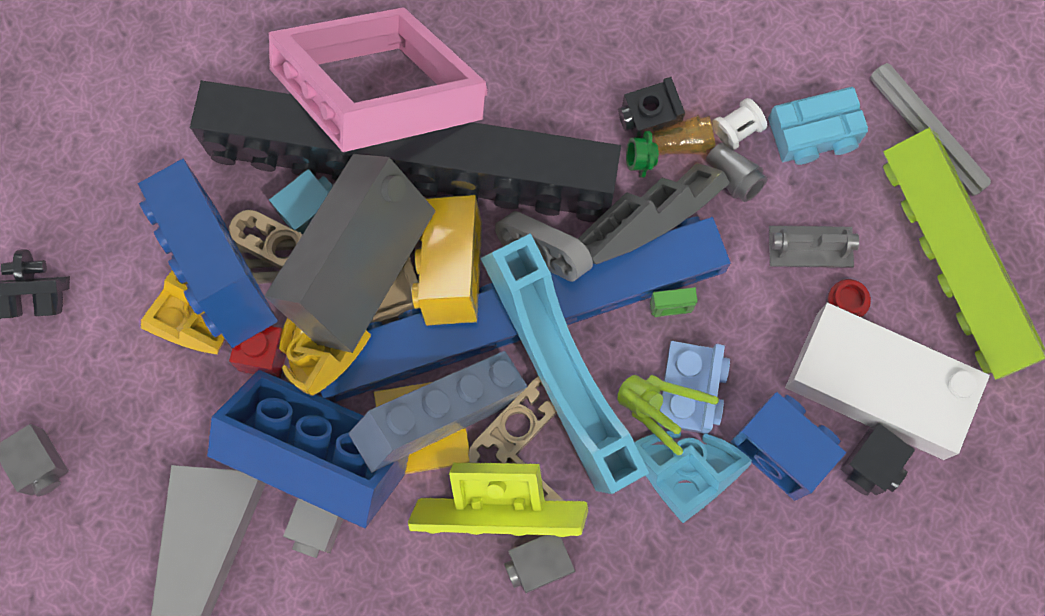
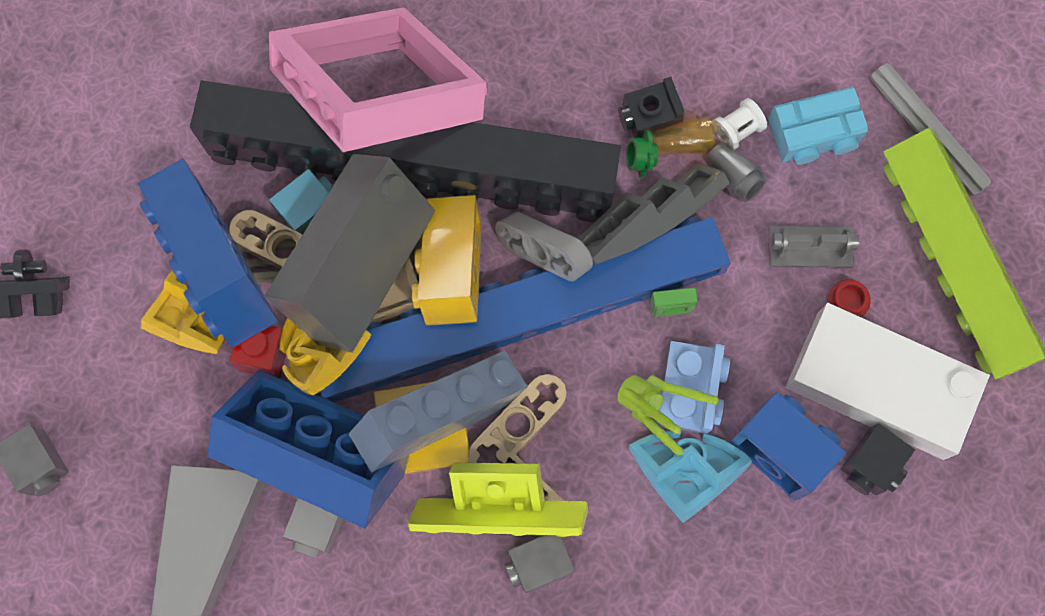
(588, 419): medium azure arch -> none

